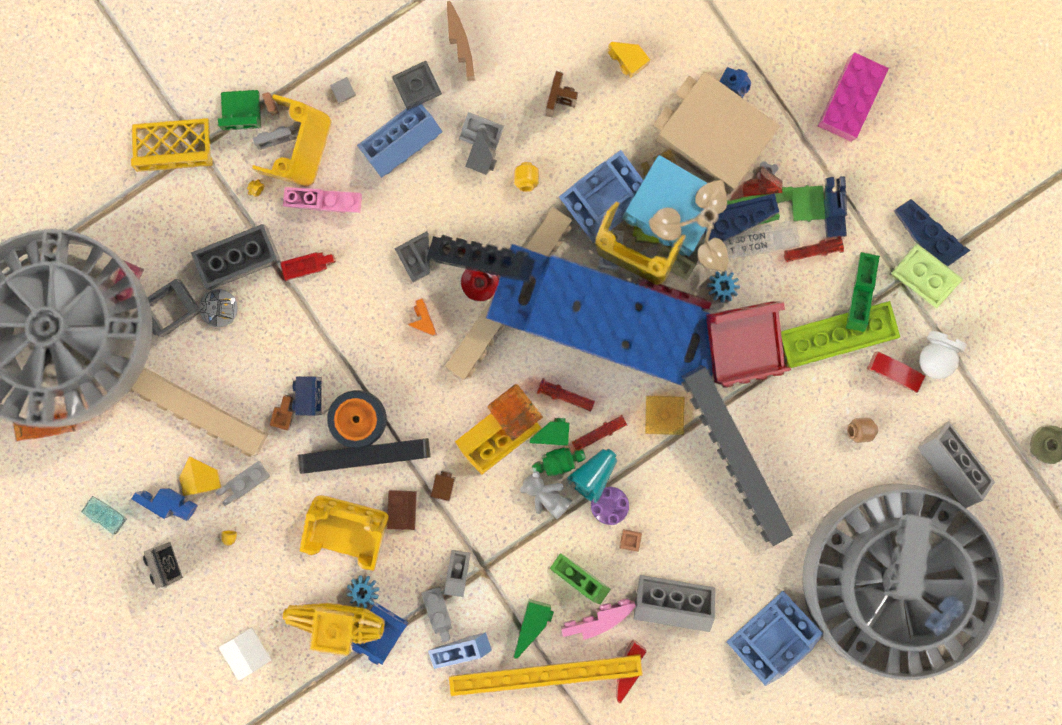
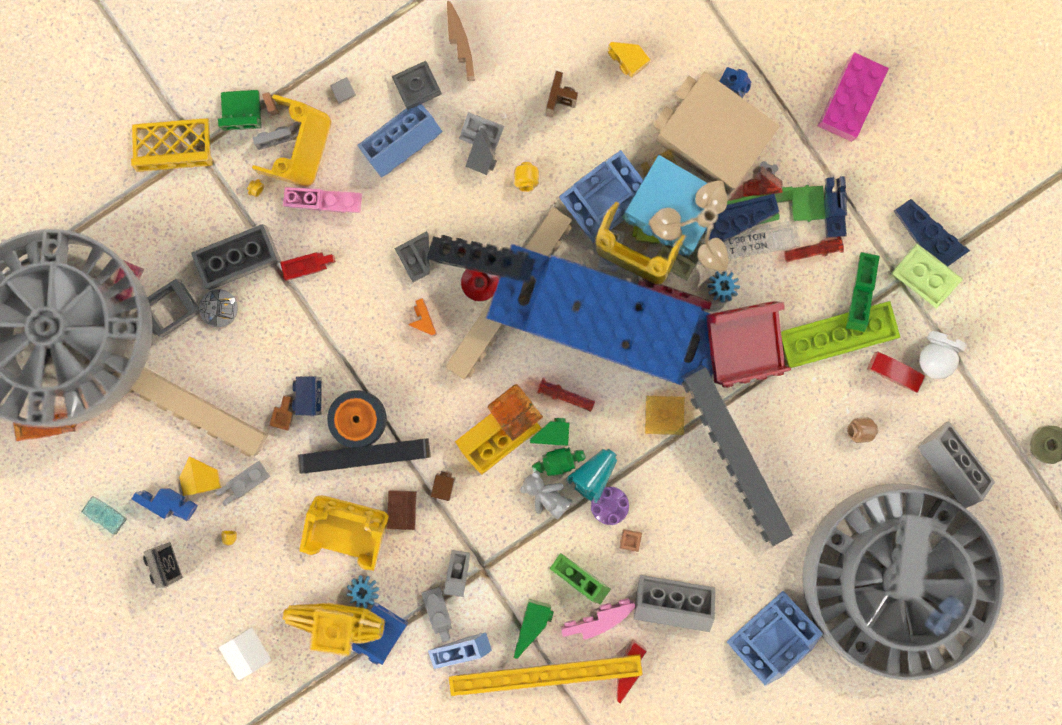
(599, 433): clear red pin -> none

